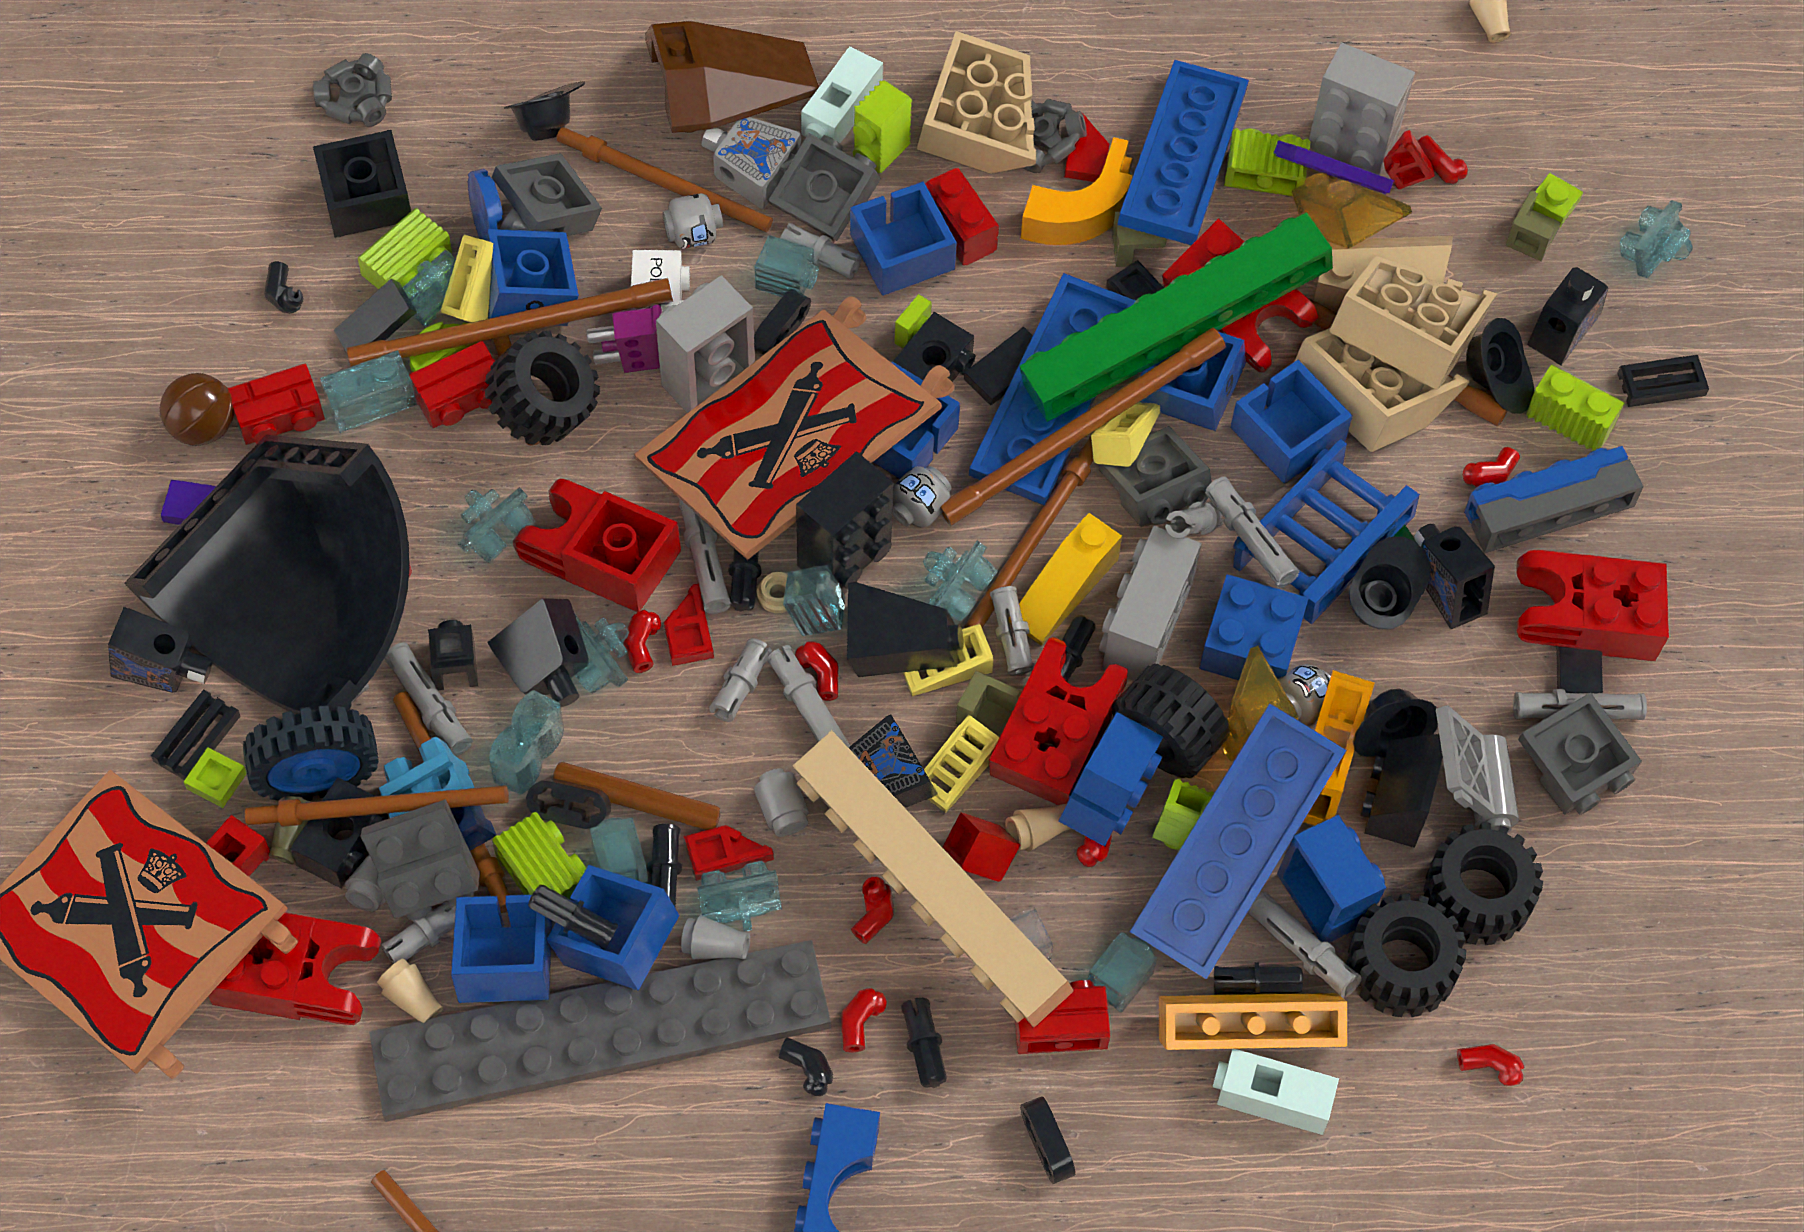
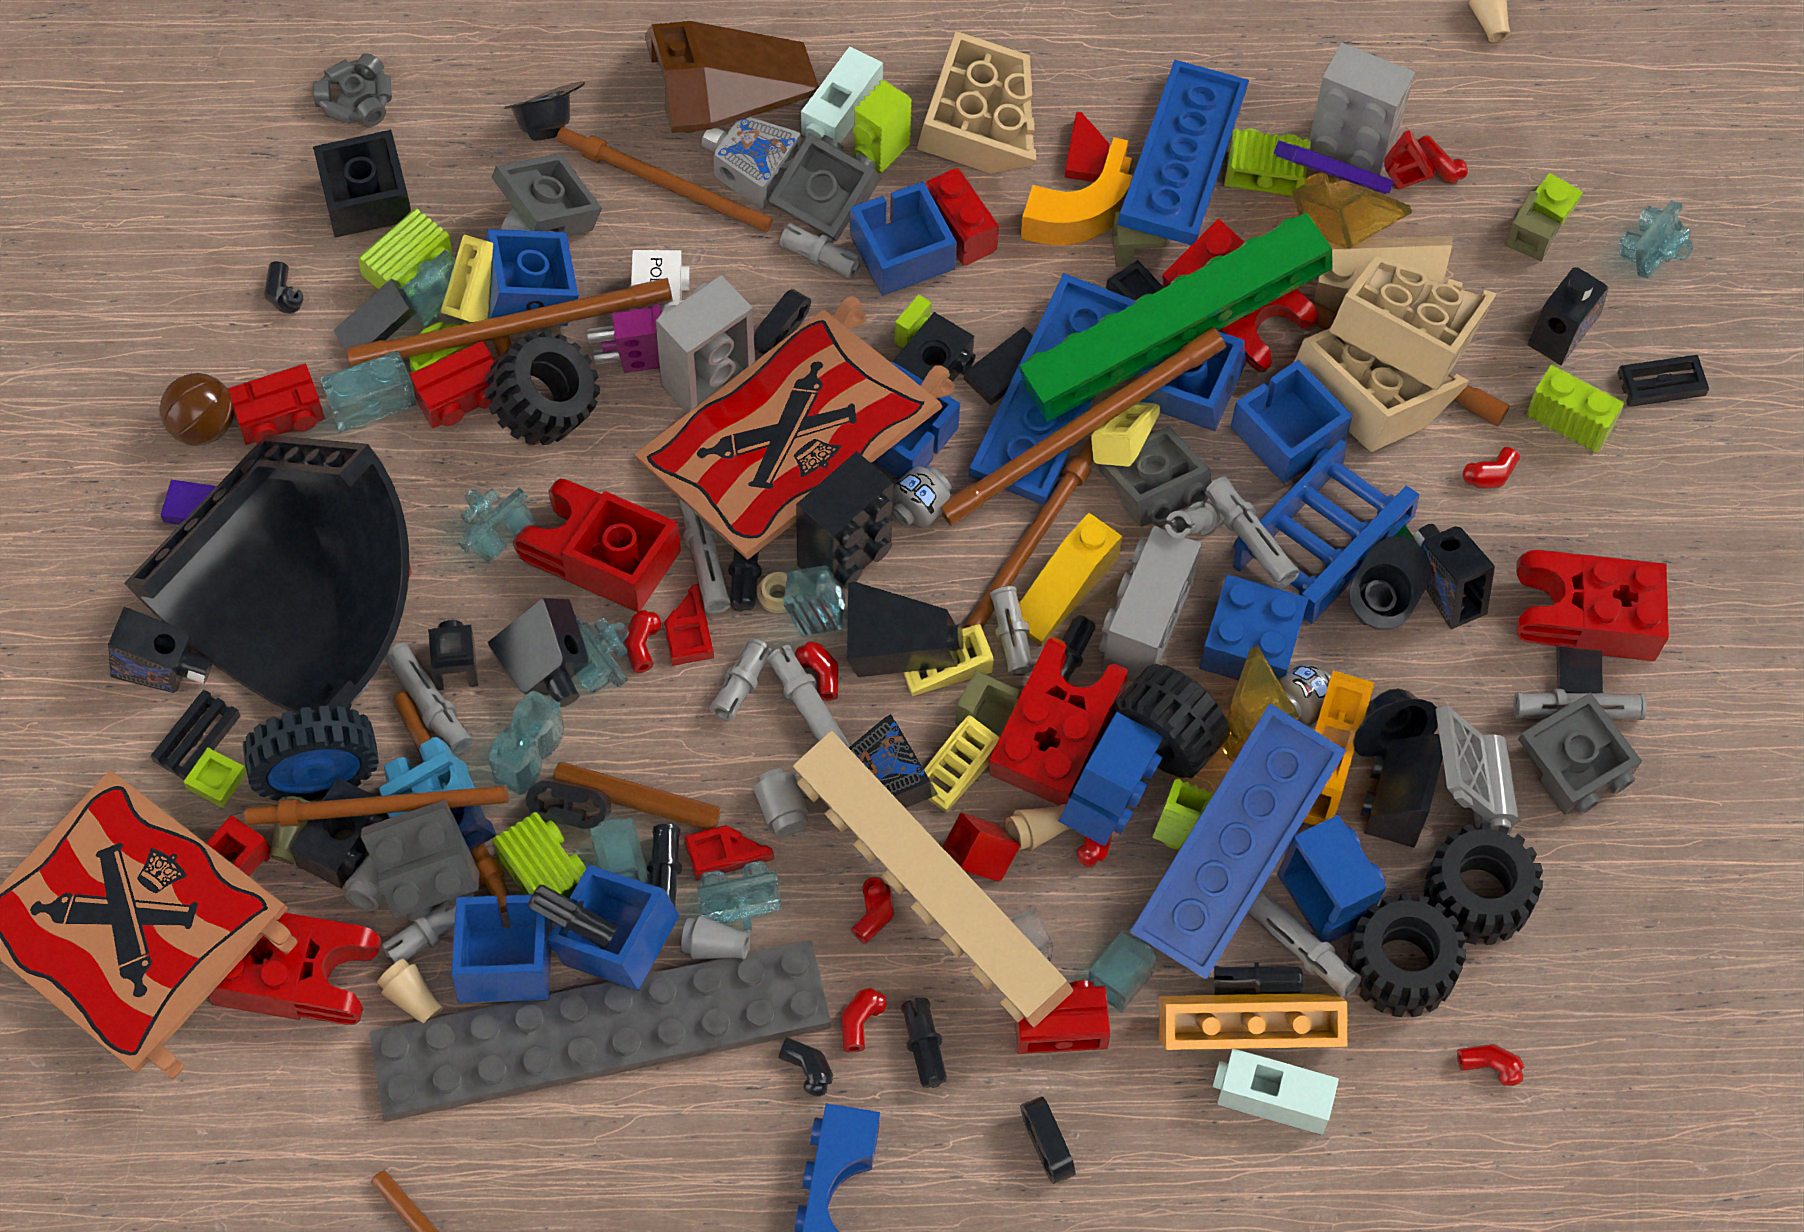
(484, 201): blue tile -> none
(692, 221): light grey head -> none
(785, 267): clear light blue brick -> none
(969, 567): clear light blue hips -> none
(1047, 132): dark grey piece -> none
(1500, 365): black piece -> none
(1553, 498): dark grey piece -> none

